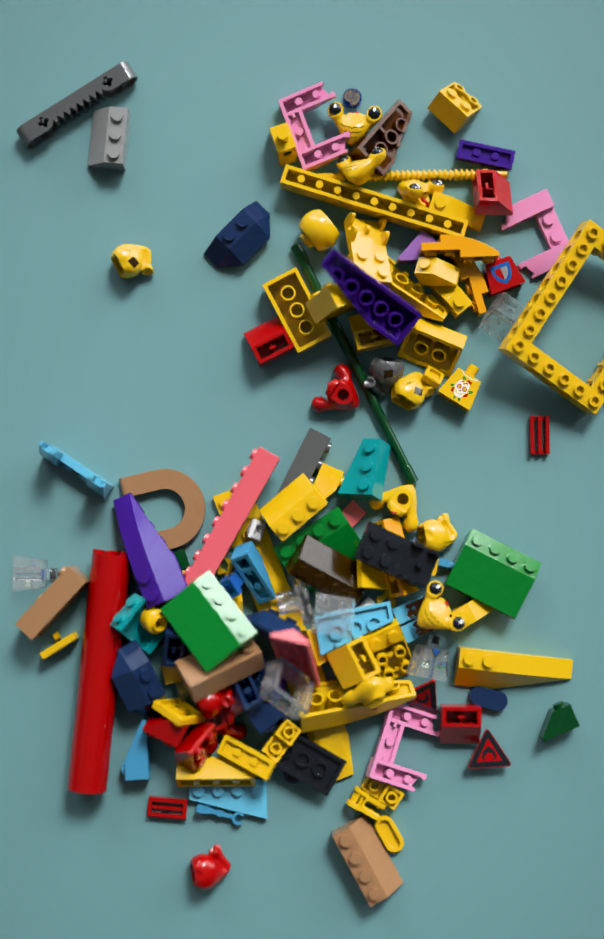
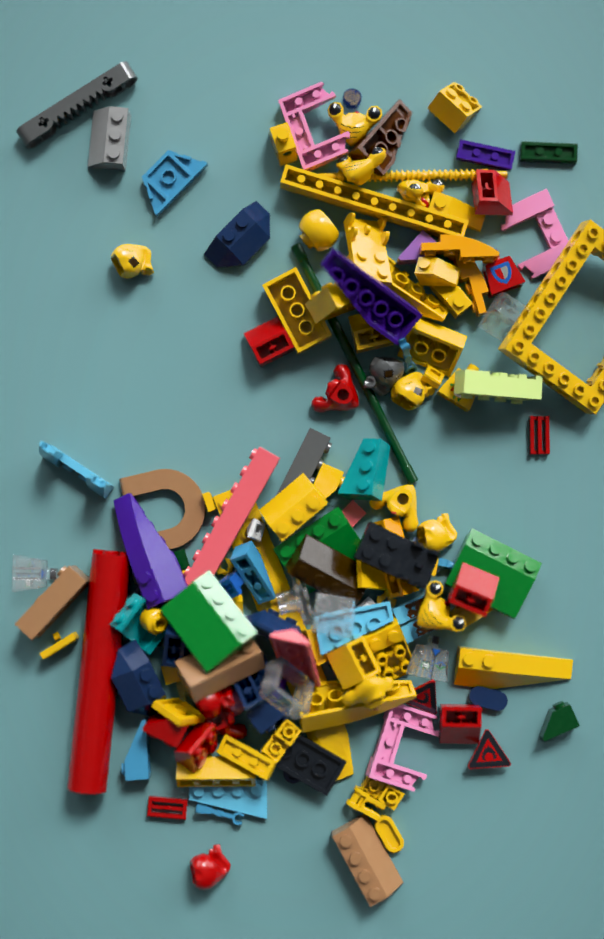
(170, 178): none -> dark azure wing
(209, 502): none -> yellow tile
(408, 363): none -> dark azure piece
(473, 589): none -> slope
(497, 386): none -> yellowish green wedge
(548, 152): none -> dark green tile

